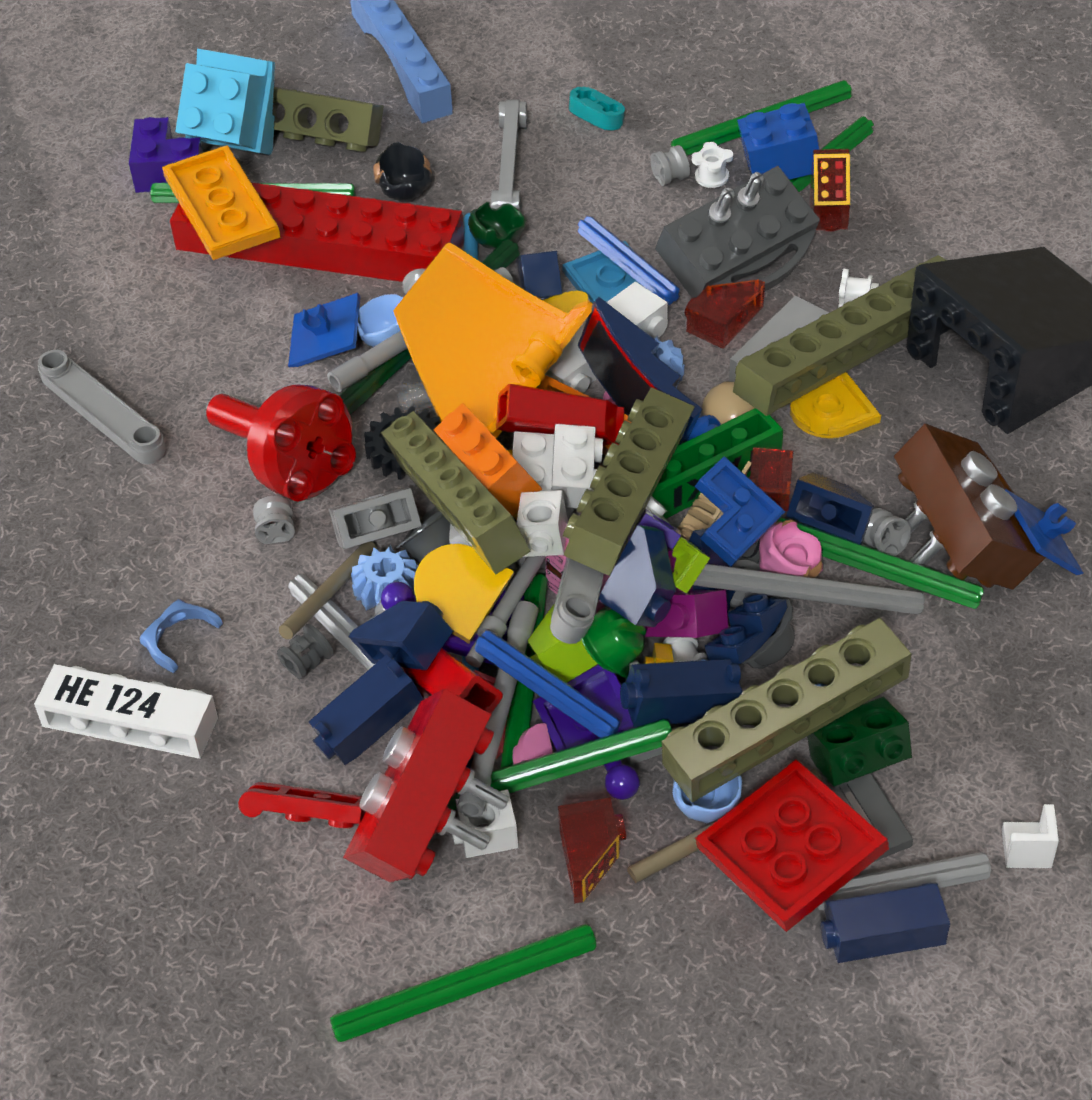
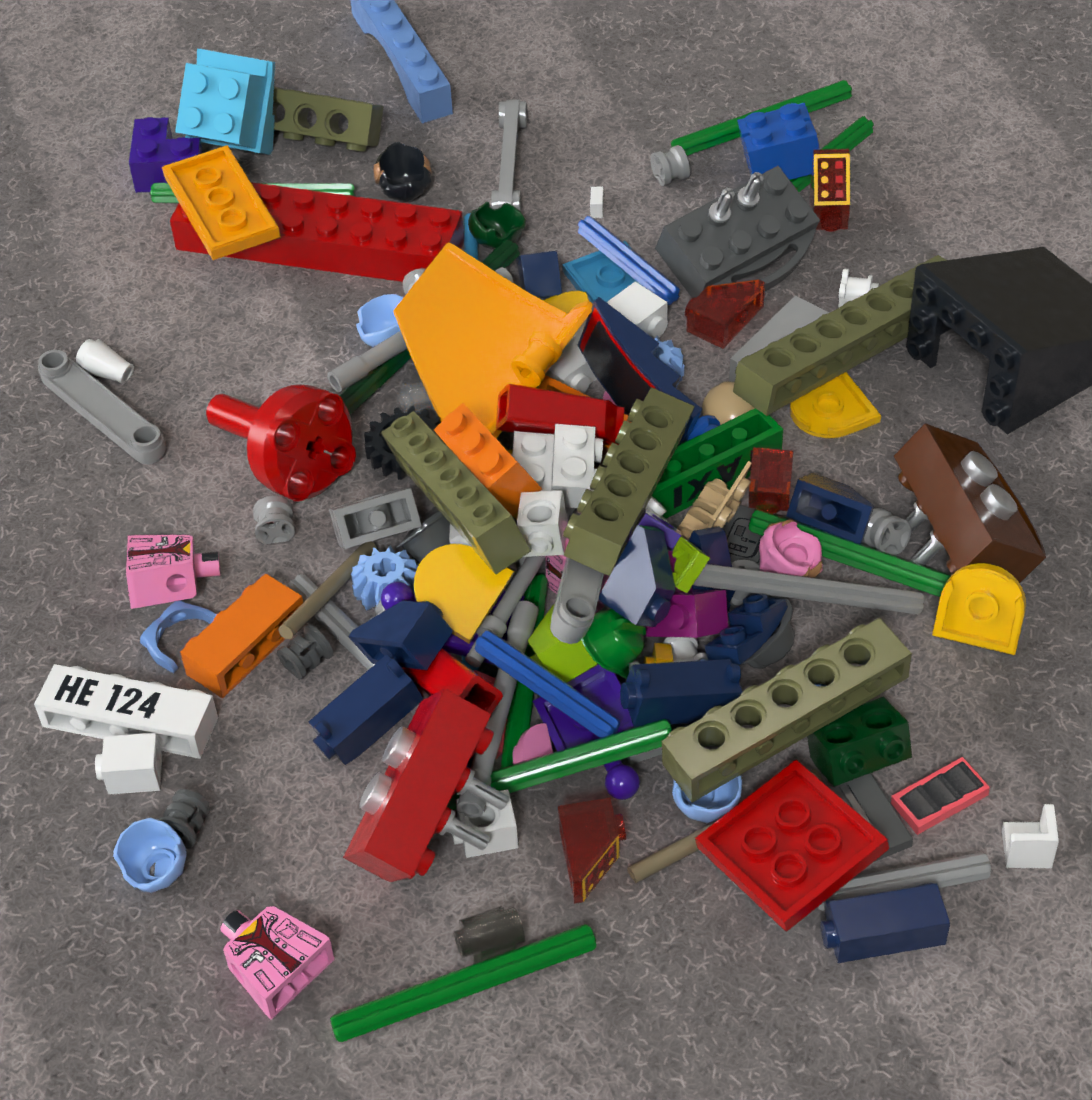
(103, 362): none -> white cone
(130, 763): none -> white brick
(145, 844): none -> light blue hair
(165, 568): none -> bright pink torso
(184, 817): none -> dark grey bush
(240, 636): none -> orange brick
(274, 956): none -> bright pink torso
(302, 804): red plate -> none
(324, 330): blue piece -> none
(489, 934): none -> clear smoke brick
(596, 108): teal beam -> none
(596, 202): none -> white piece
(712, 165): white brick -> none
(745, 509): blue tile -> none
(940, 795): none -> tile
(982, 608): none -> yellow tile
(1045, 532): blue piece -> none

